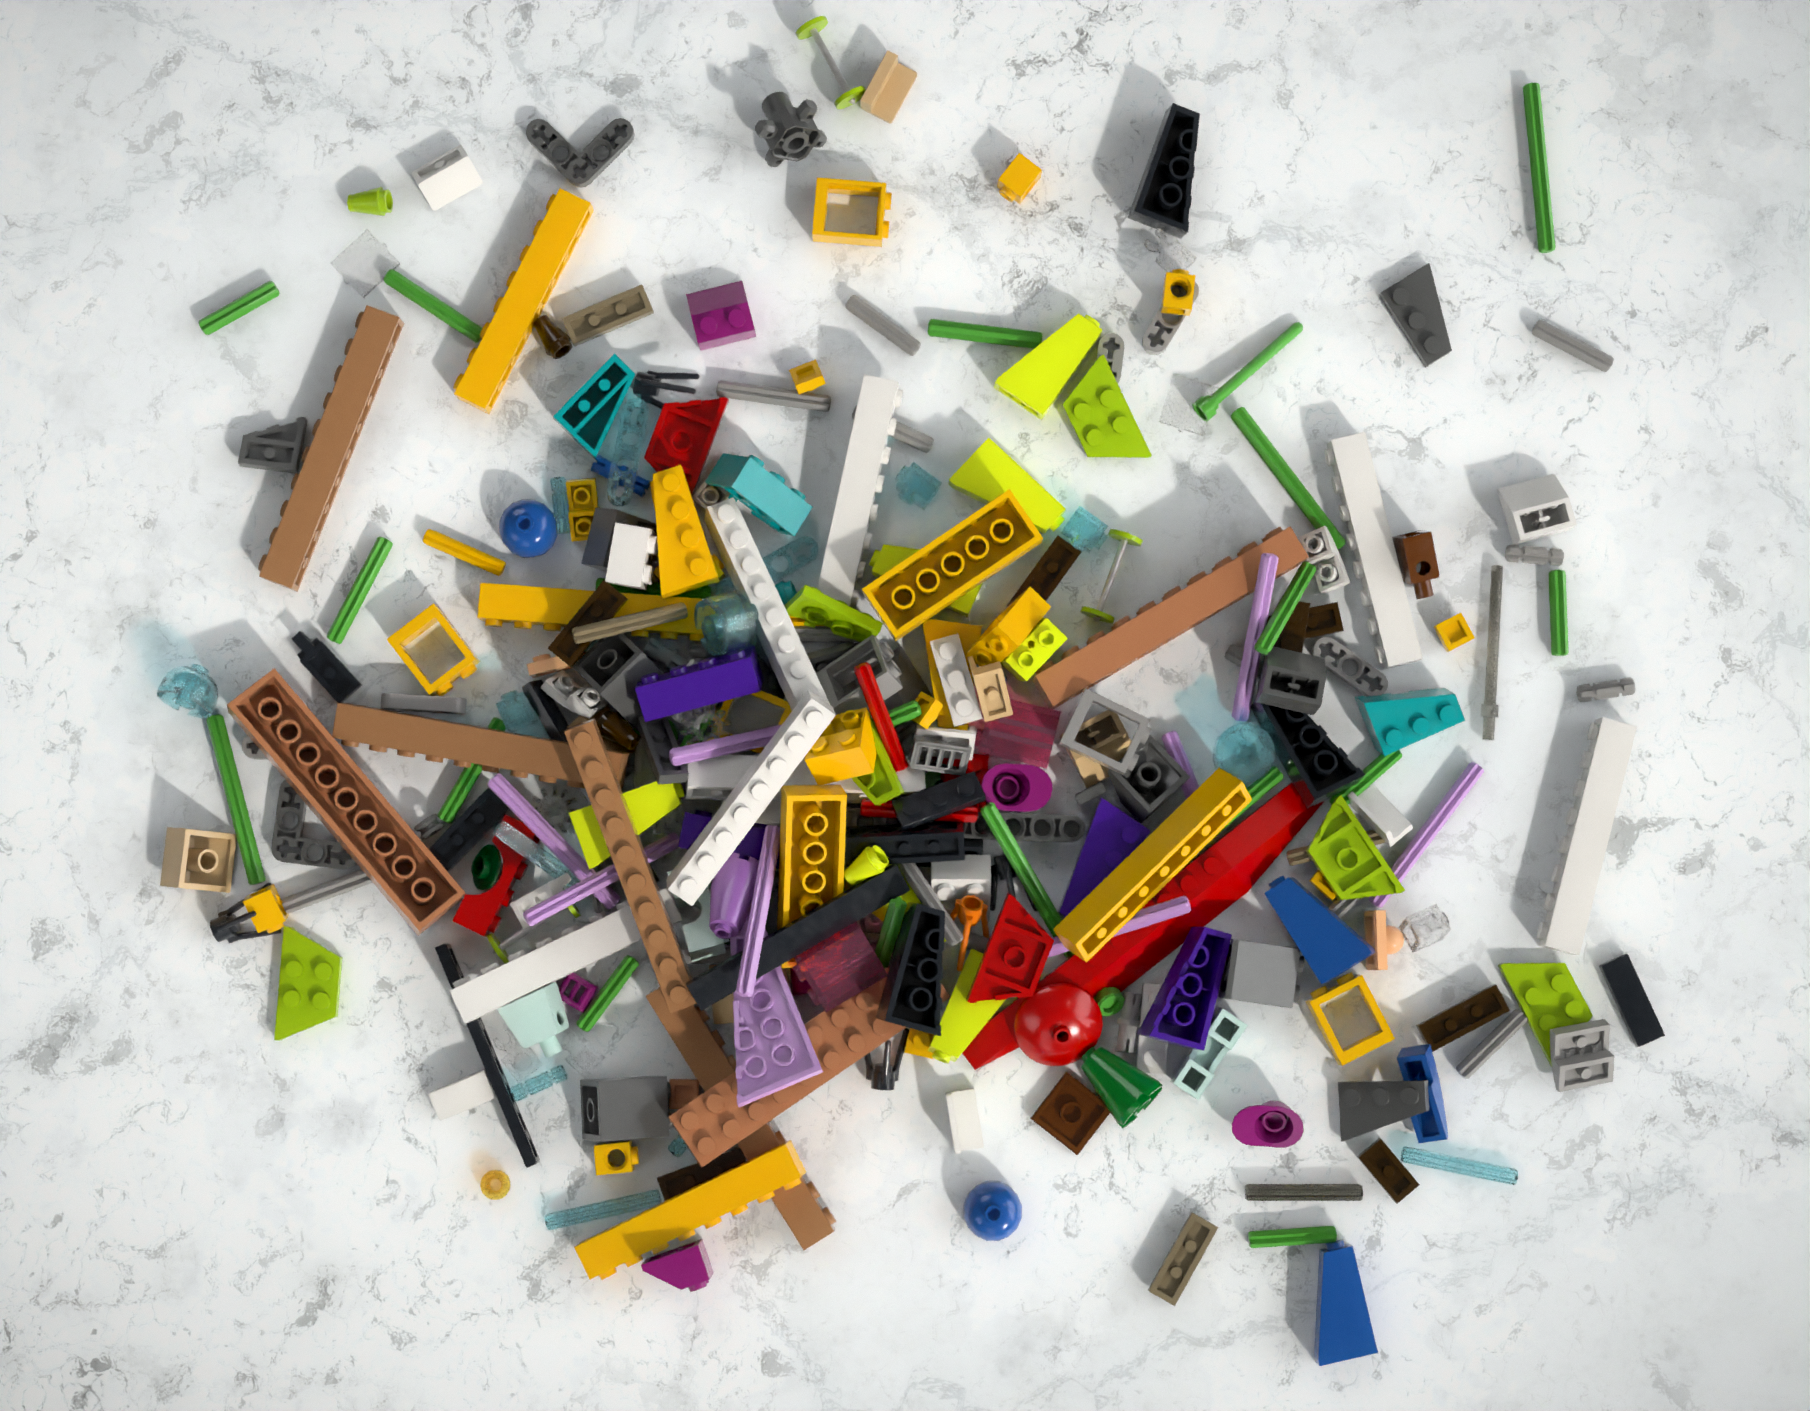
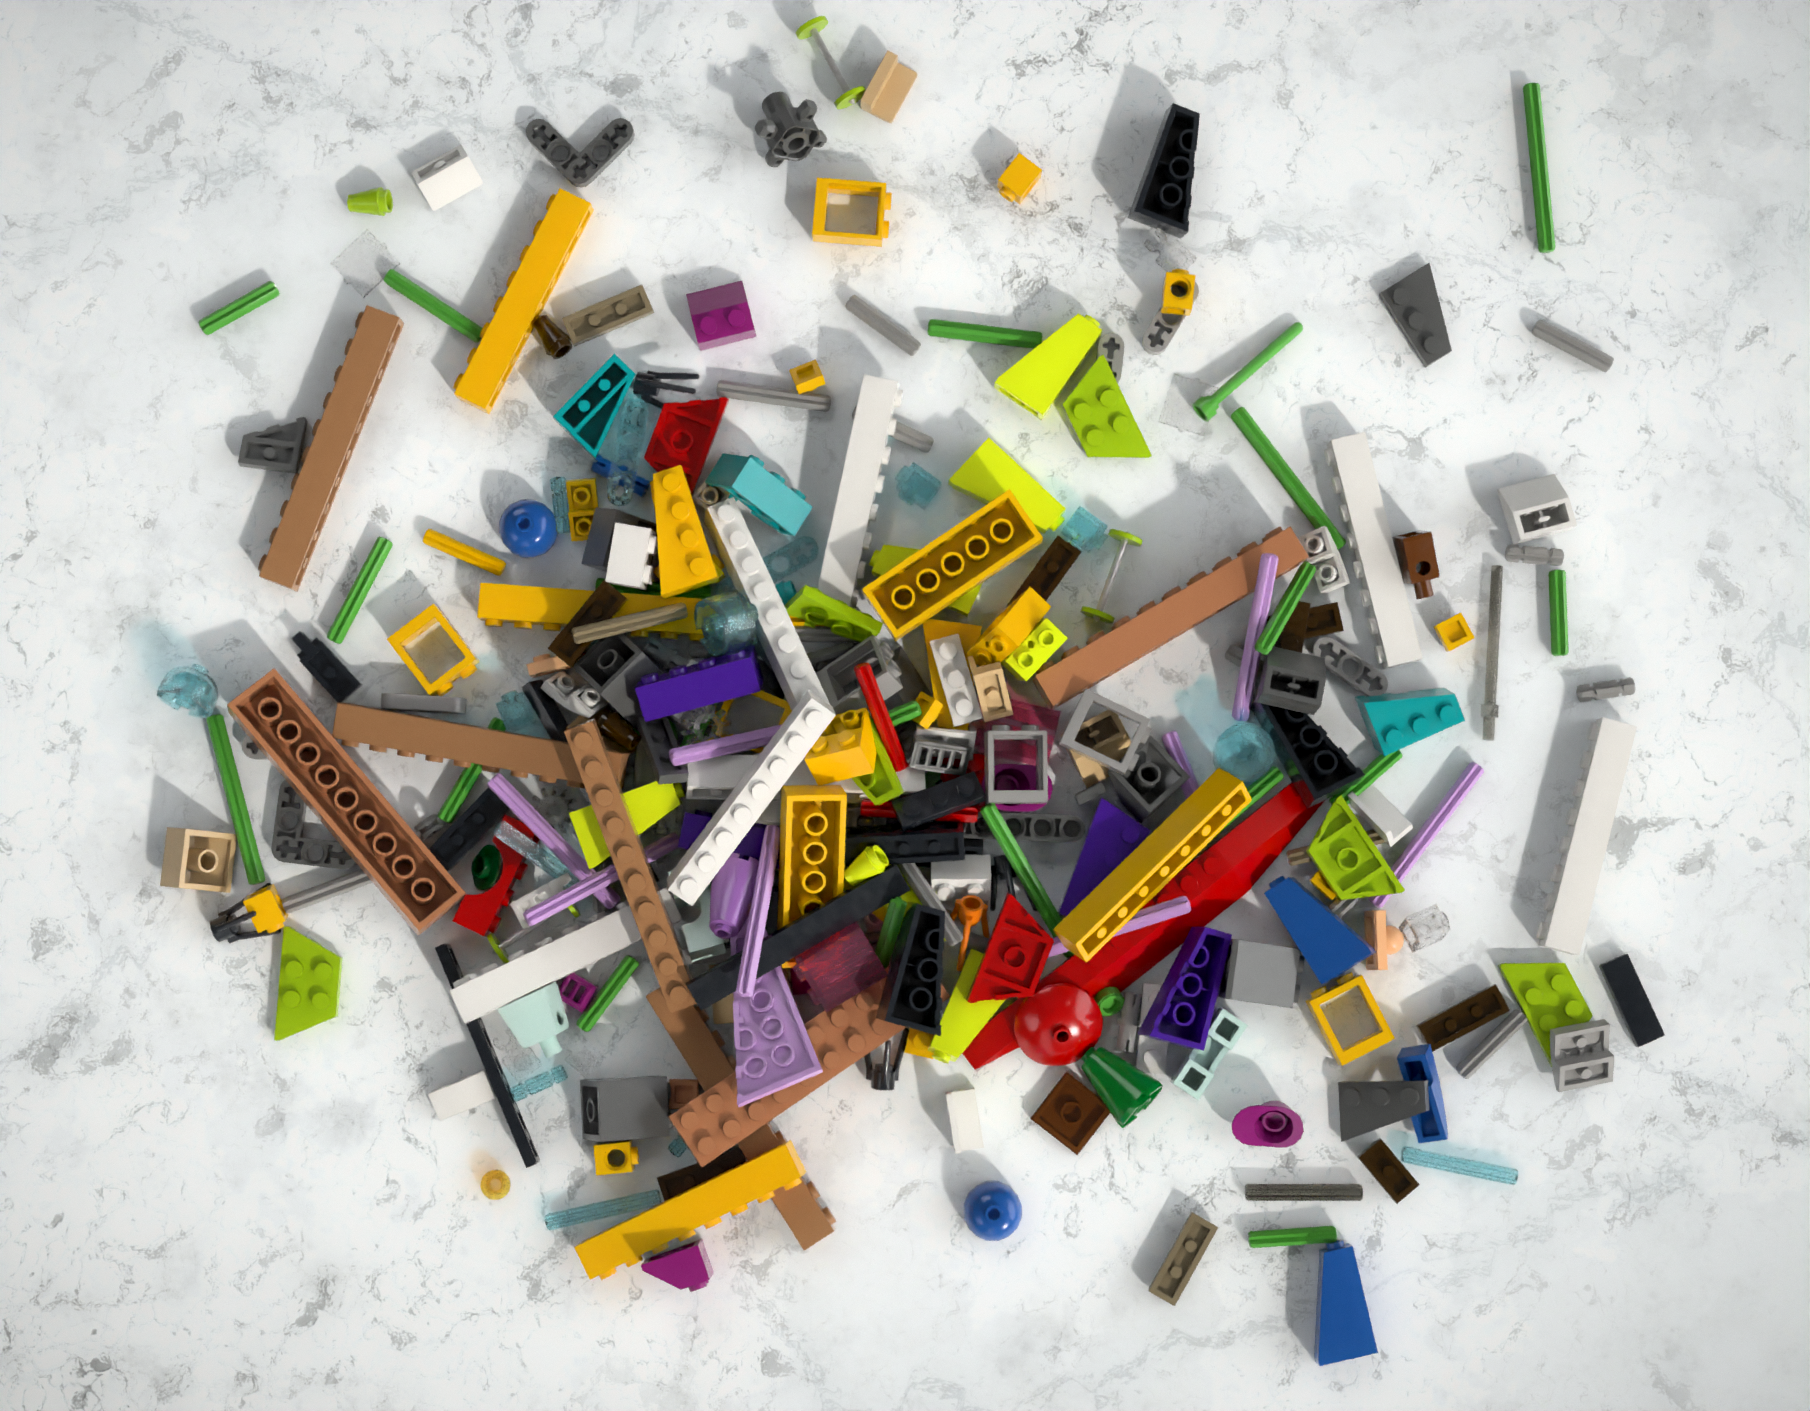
(1027, 732): none -> light grey window

